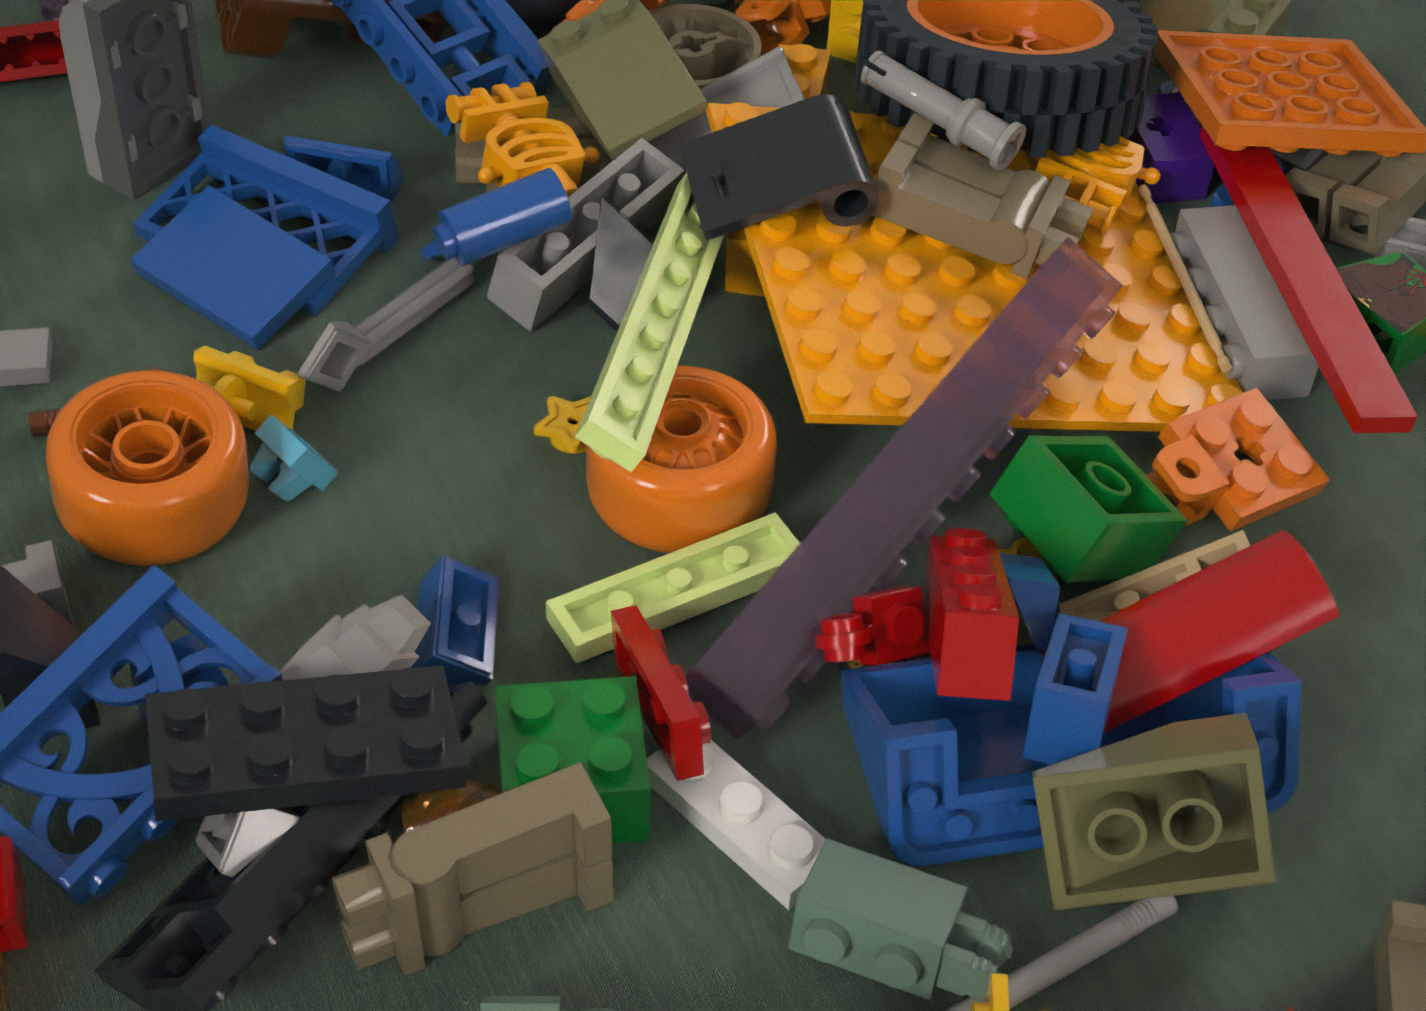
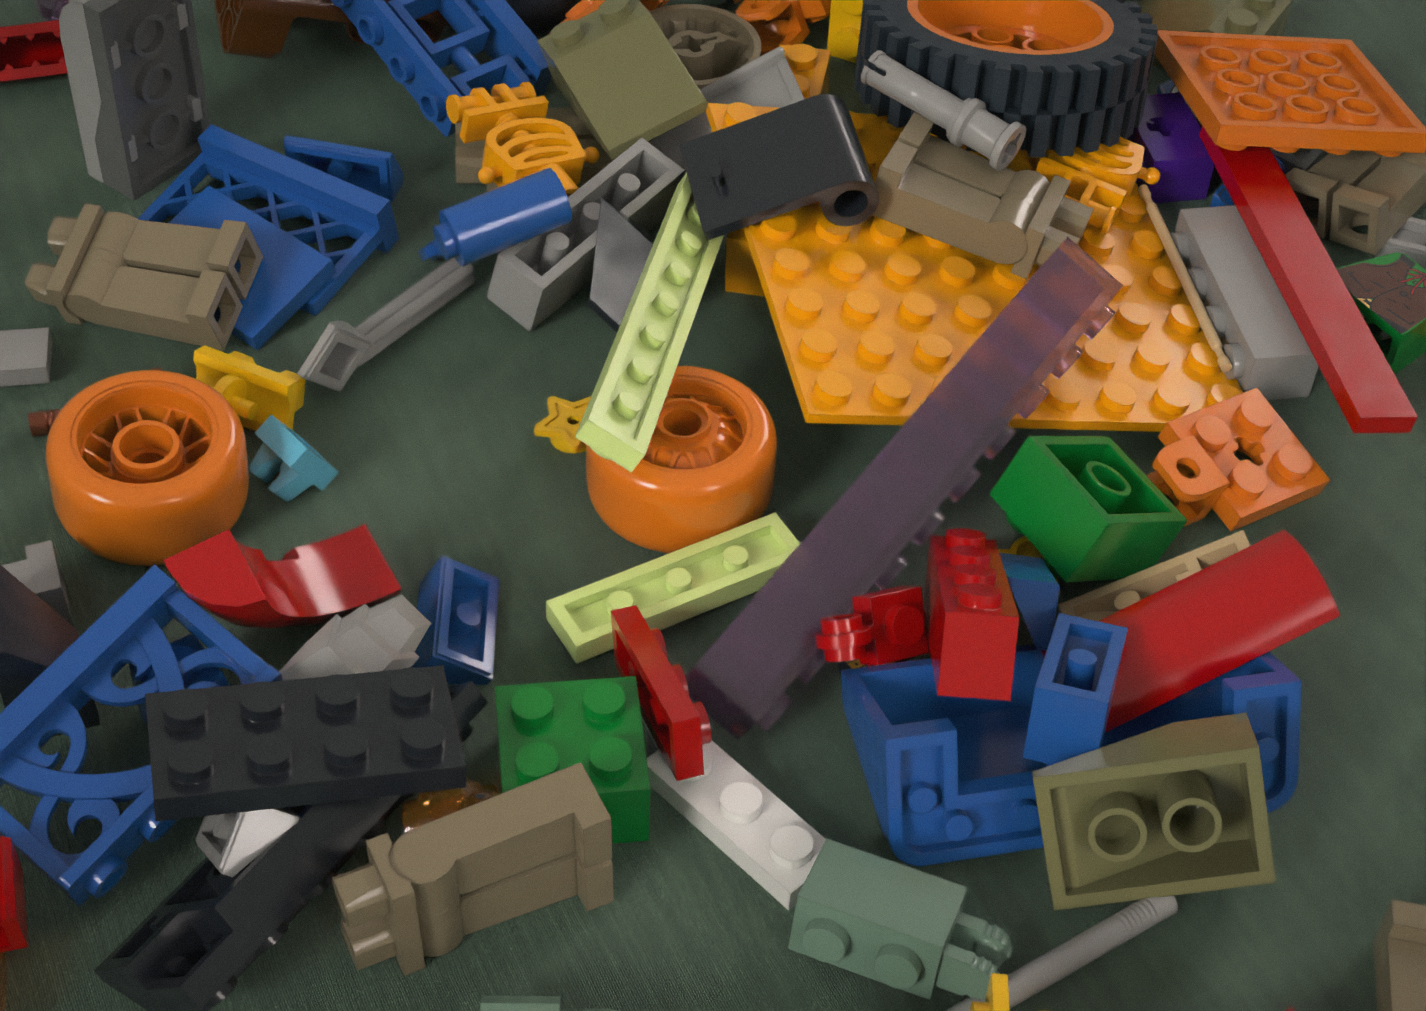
(148, 275): none -> dark tan hips
(297, 591): none -> red brick

